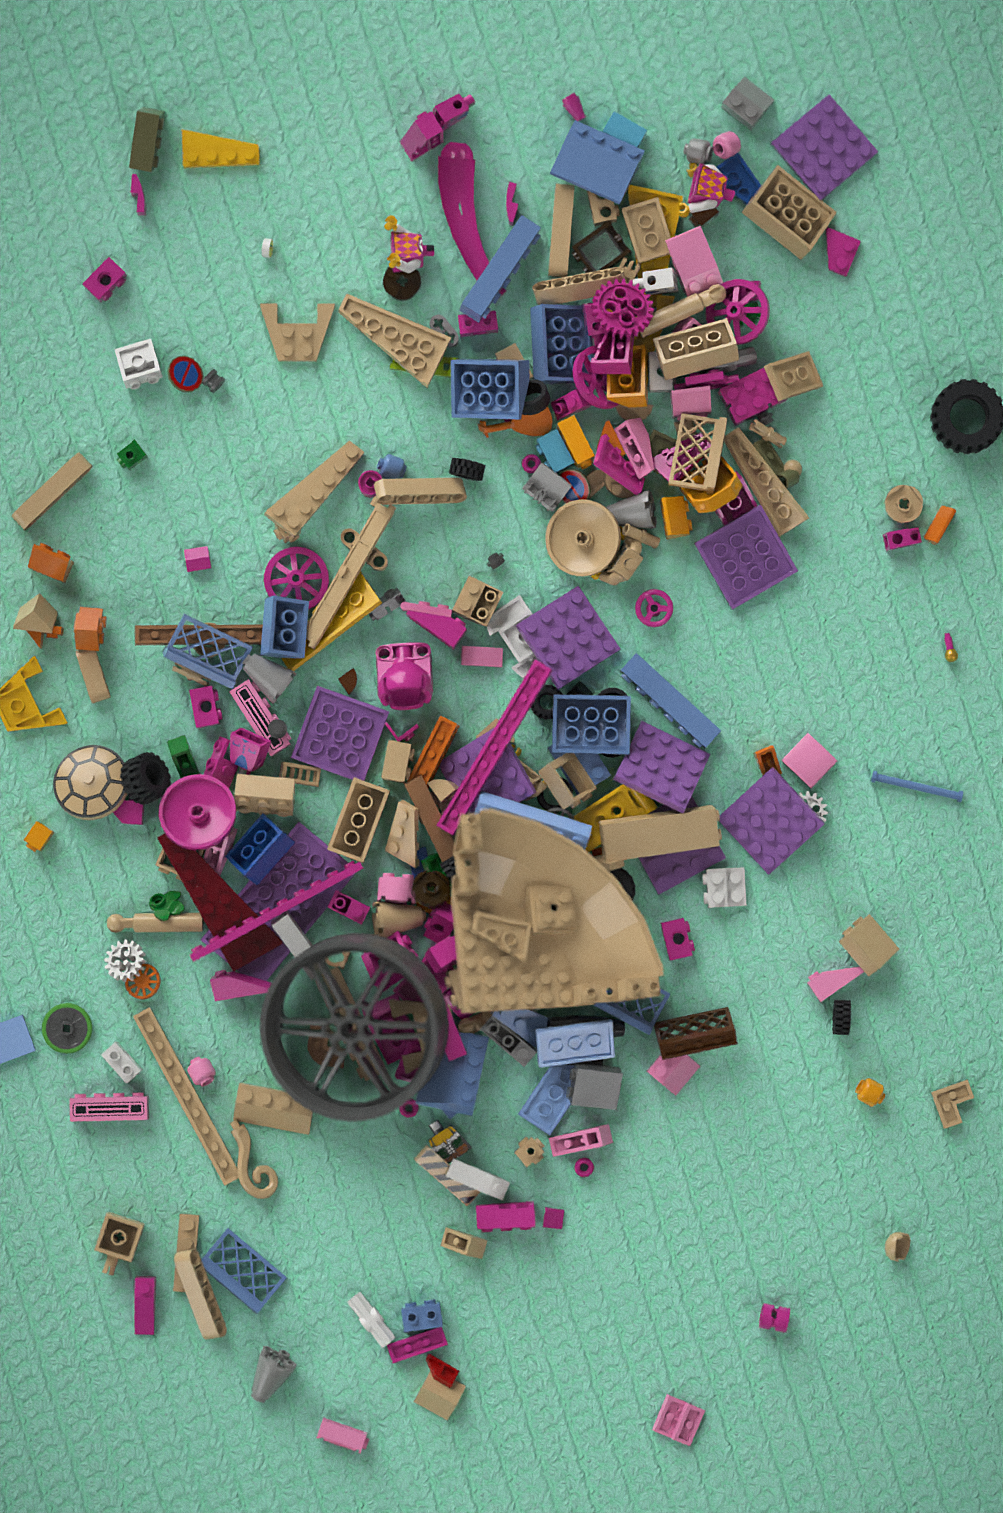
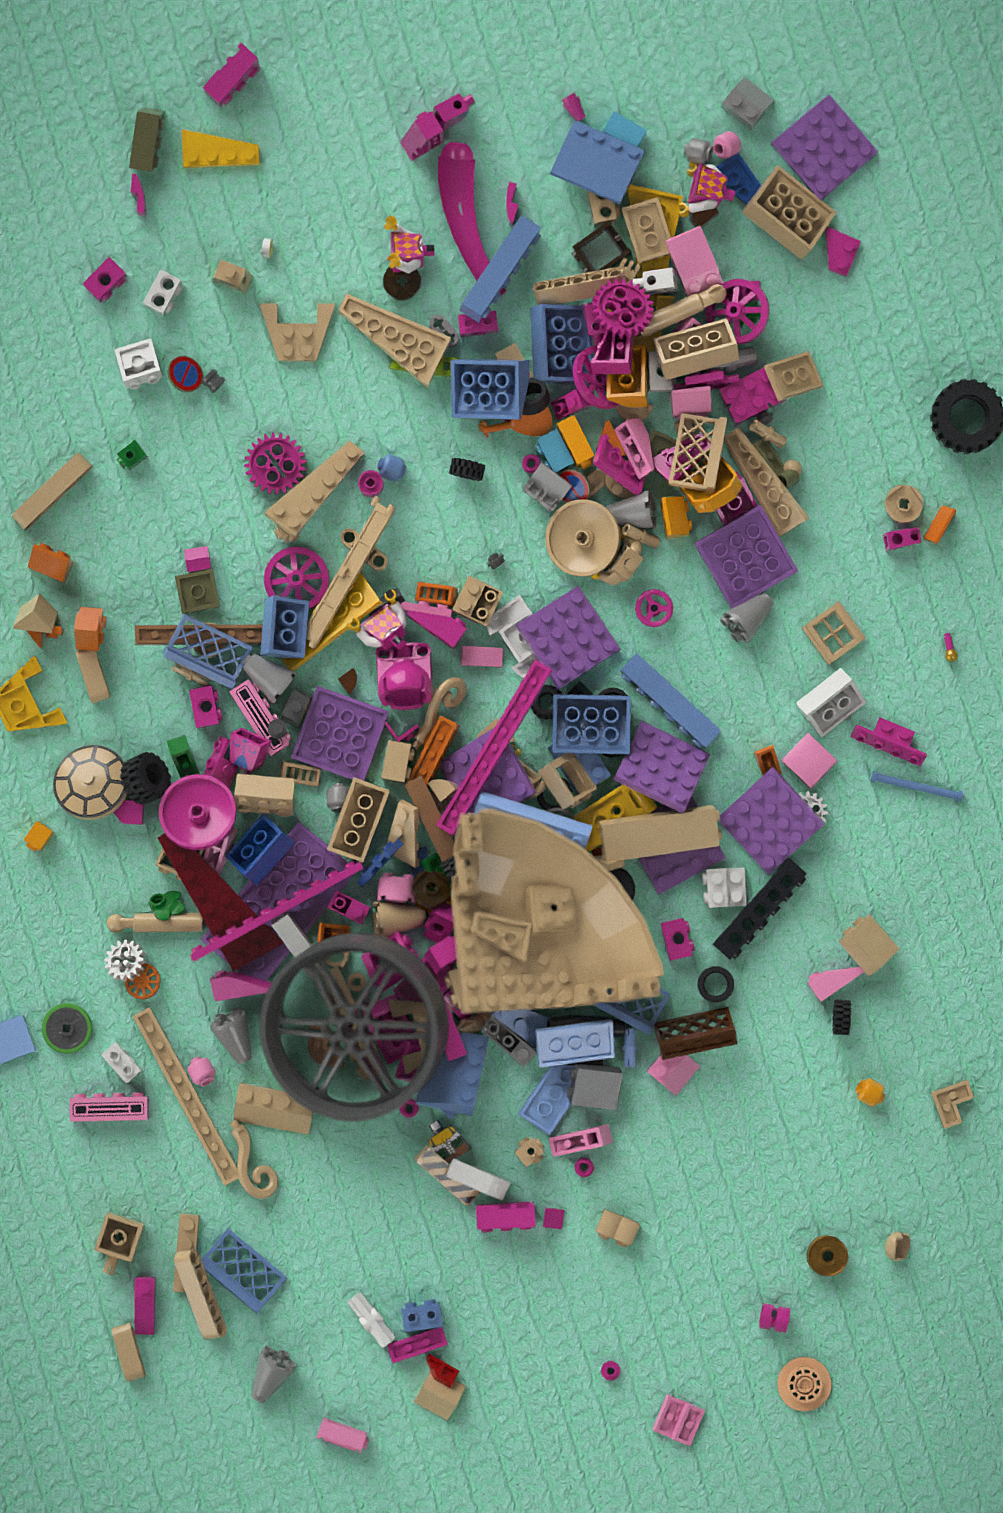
(128, 1352): none -> tan beam
(157, 291): none -> white brick
(197, 591): none -> olive plate
(232, 76): none -> dark pink wedge
(232, 276): none -> tan torso
(233, 1034): none -> light grey cone
(289, 454): none -> dark pink gear
(296, 707): none -> dark grey torso
(330, 930): none -> orange slope
(336, 797): none -> light grey head
(350, 982): none -> tan plate
(379, 861): none -> blue wing
(383, 627): none -> torso
(420, 491): tan beam -> none
(441, 693): none -> tan plant
(451, 597): none -> orange slope
(464, 1243): tan slope -> none
(561, 230): tan beam -> none
(608, 1364): none -> dark pink plate
(617, 1227): none -> tan brick
(629, 1048): none -> light blue pin
(701, 981): none -> black tyre
(747, 617): none -> light grey cone
(797, 878): none -> black brick
(804, 1384): none -> light nougat wheel
(831, 702): none -> white slope
(835, 1264): none -> pearl gold wheel
(847, 623): none -> tan piece
(891, 739): none -> dark pink bracket

